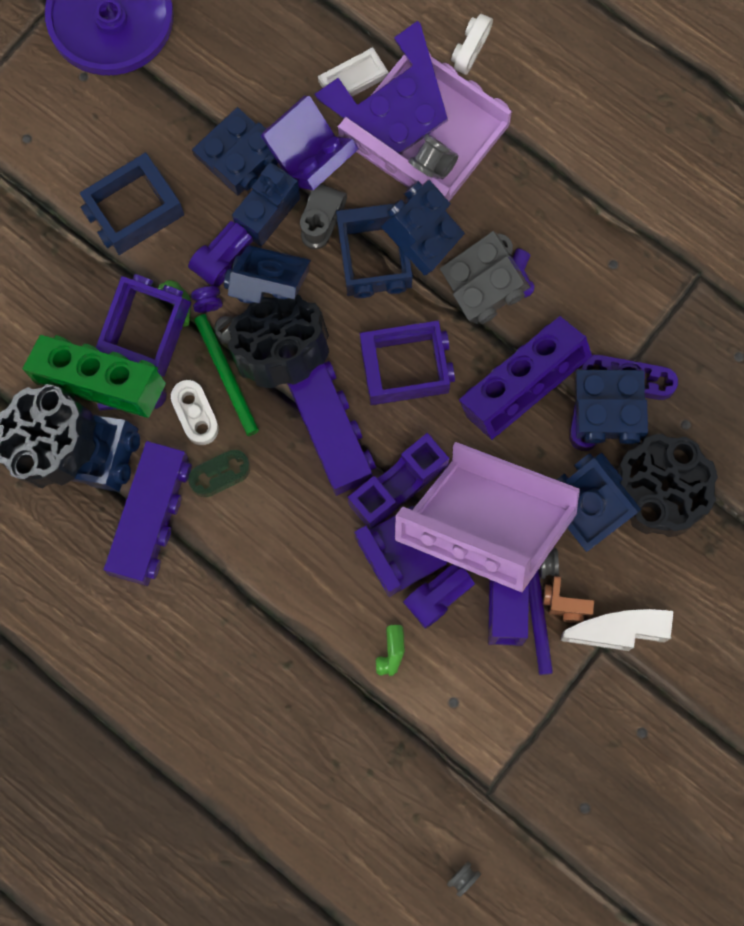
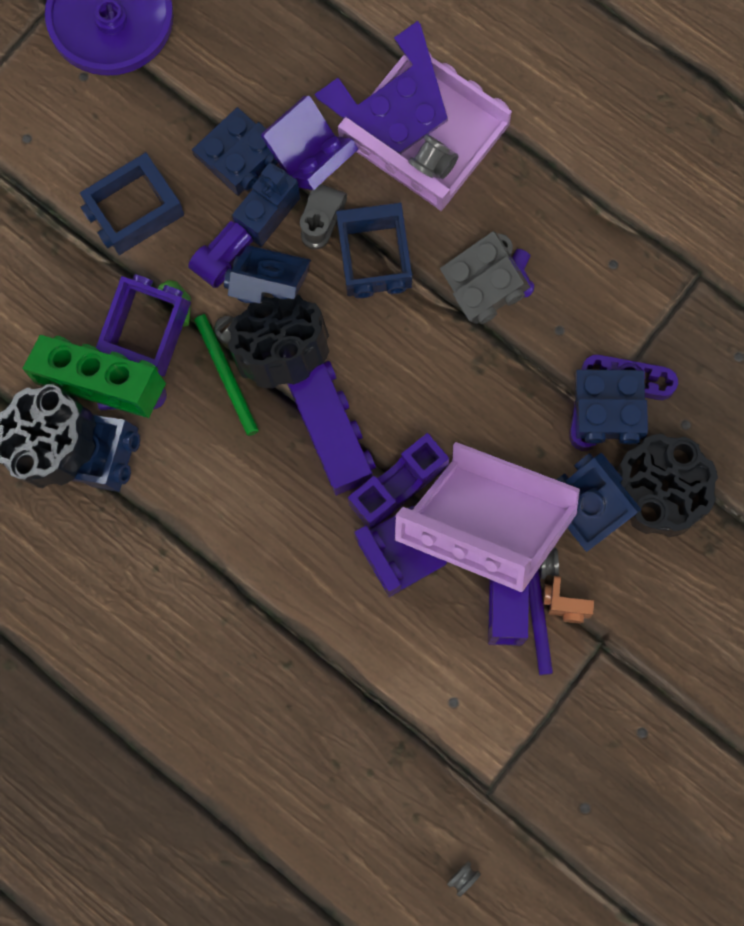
(147, 514): dark purple brick -> none
(195, 413): white plate -> none
(206, 299): dark purple bush -> none
(215, 466): clear green beam -> none
(357, 73): white tile -> none
(395, 650): bright green arm -> none
(402, 335): dark purple window -> none
(423, 226): dark blue plate -> none
(433, 599): dark purple piece -> none
(476, 33): white plate -> none
(525, 377): dark purple brick -> none
(621, 628): white slope -> none

